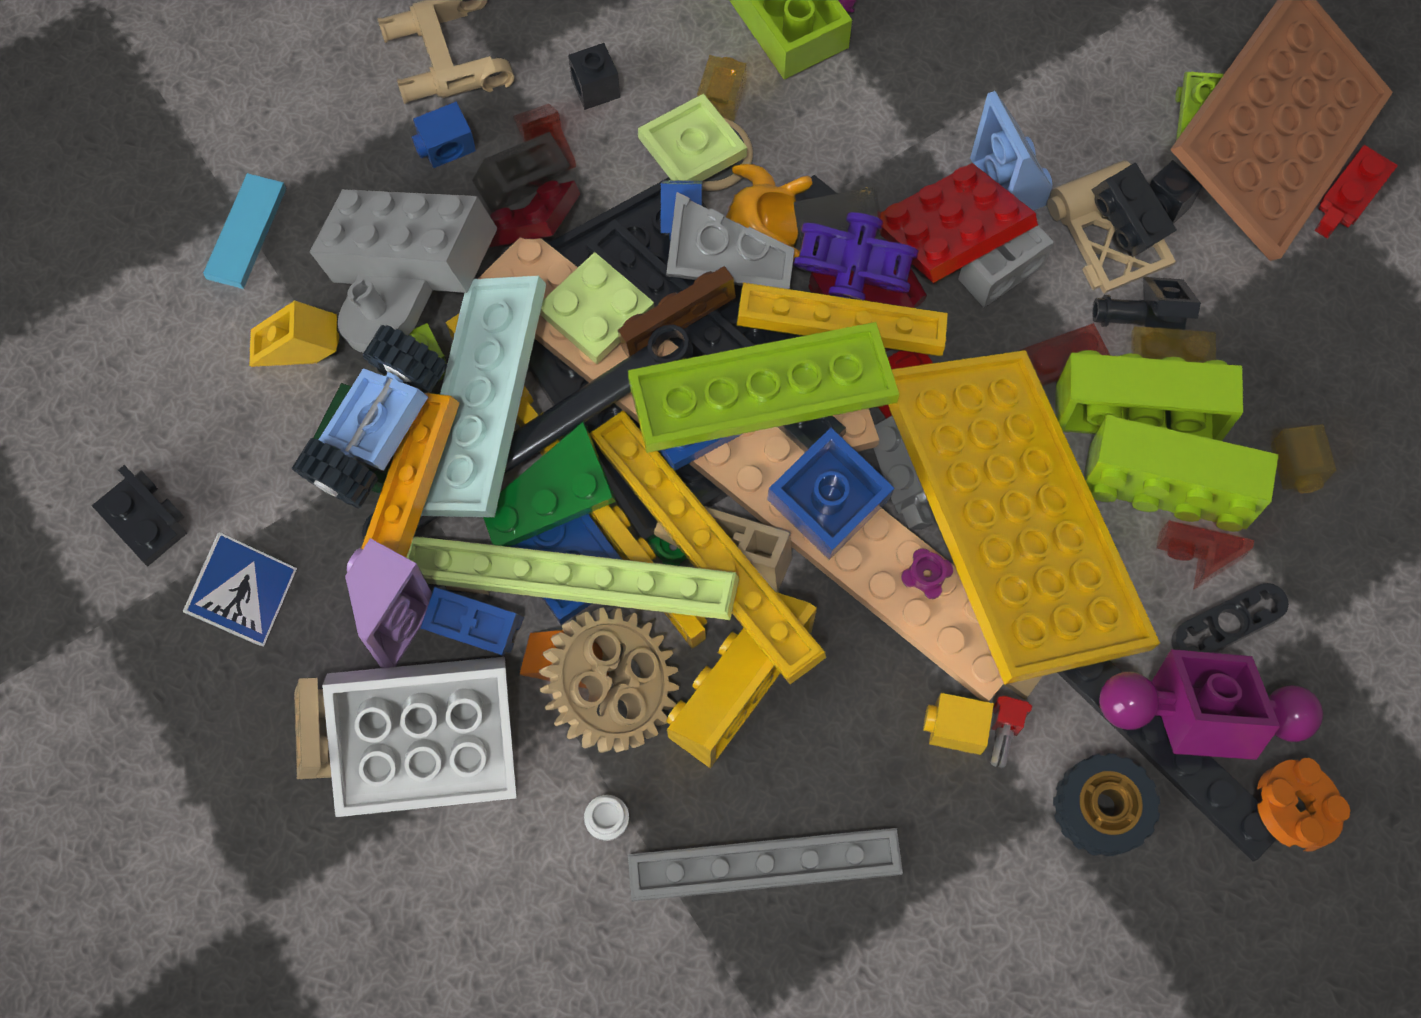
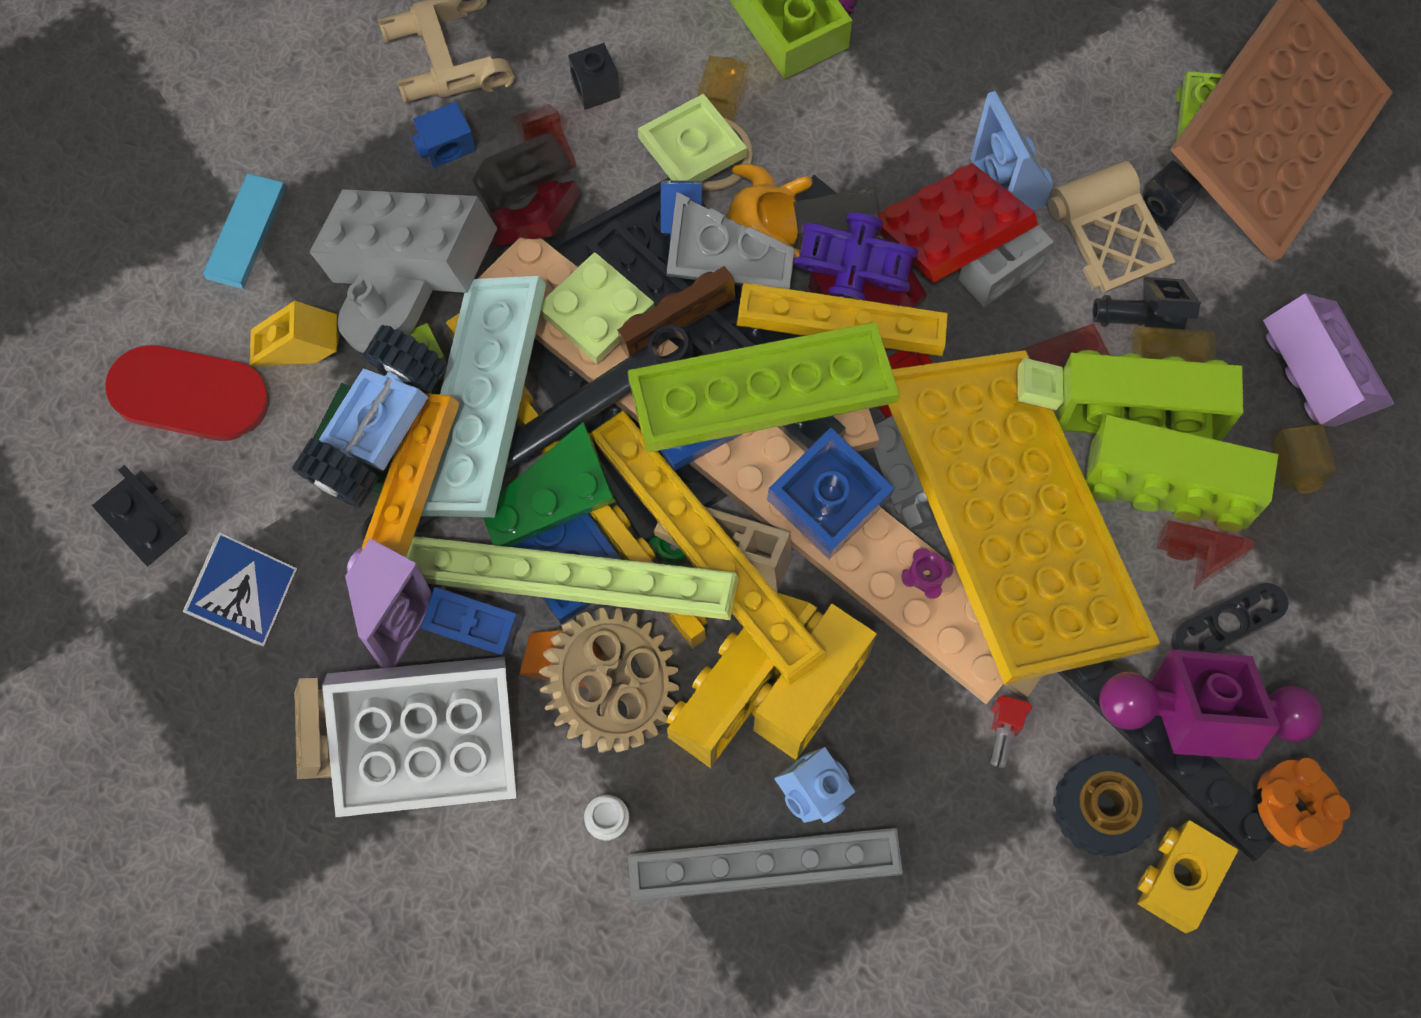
(187, 392): none -> red tile
(794, 712): none -> yellow brick
(815, 786): none -> light blue brick
(959, 723): yellow brick -> none
(1040, 384): none -> yellowish green plate
(1133, 210): black bracket -> none
(1208, 863): none -> yellow brick
(1326, 361): none -> lavender slope
(1354, 190): red hinge -> none

